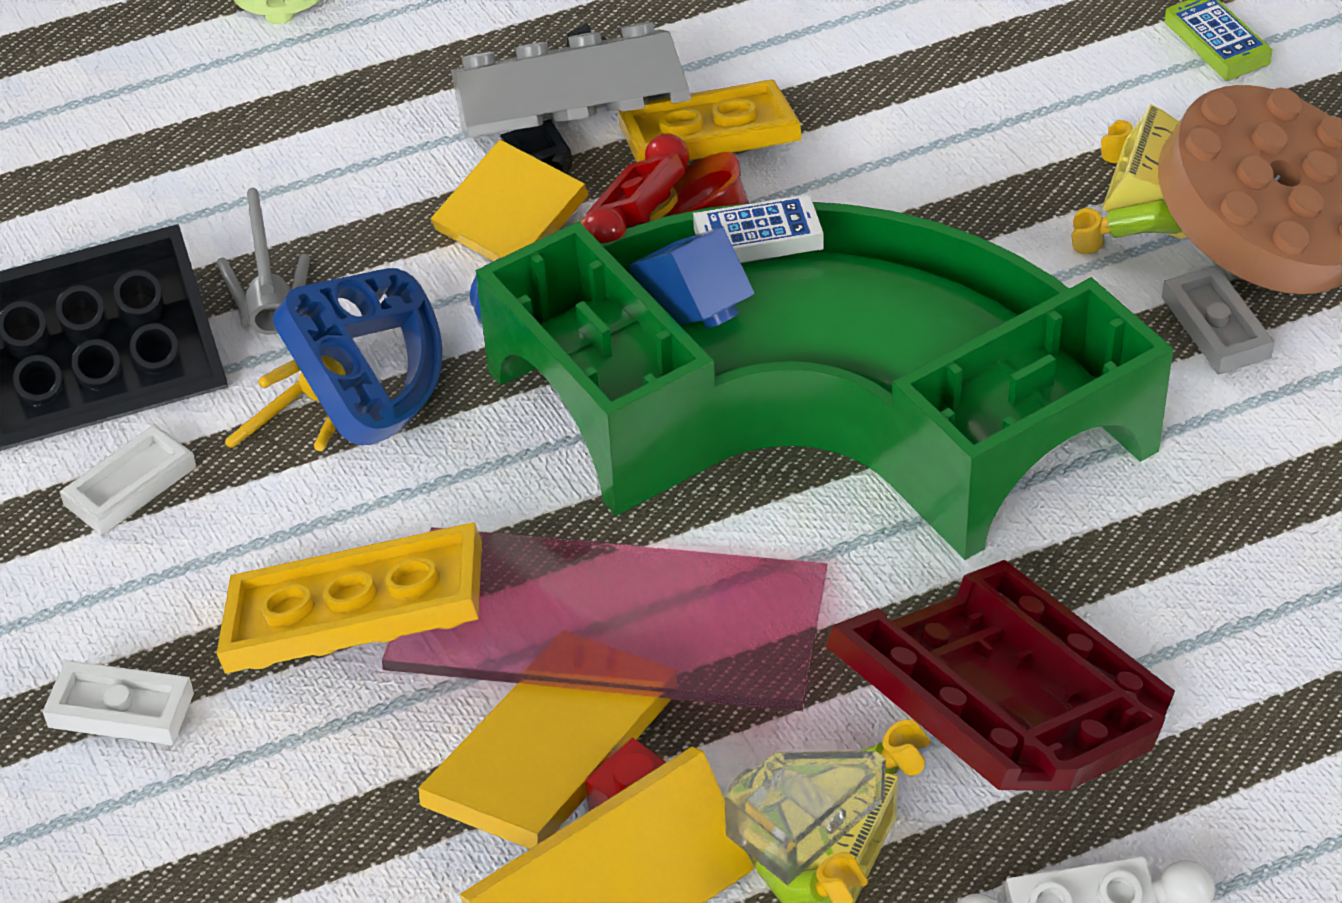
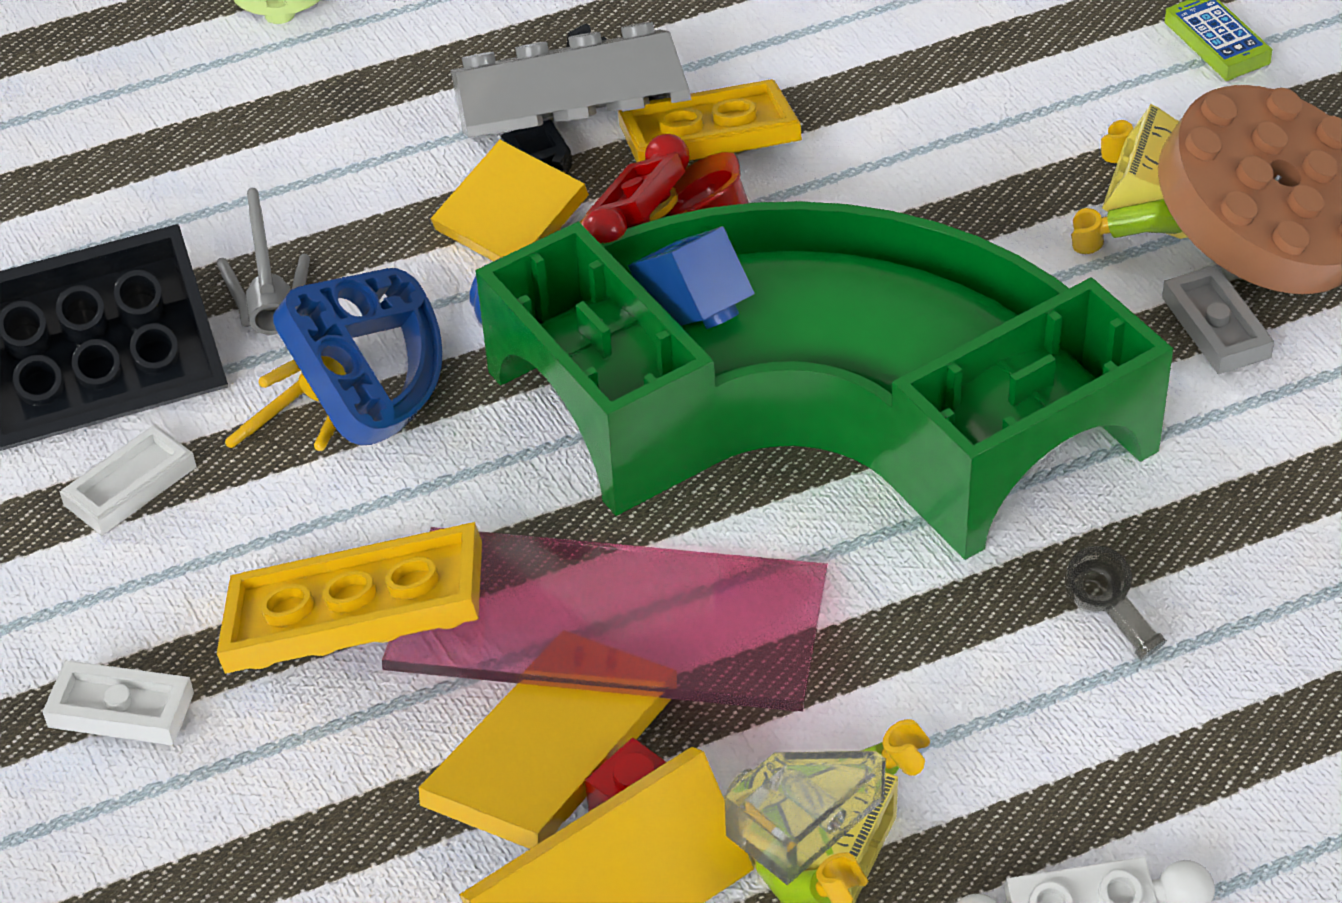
(766, 227): tile -> none
(1011, 682): dark red wedge -> none
(1114, 577): none -> clear smoke bar

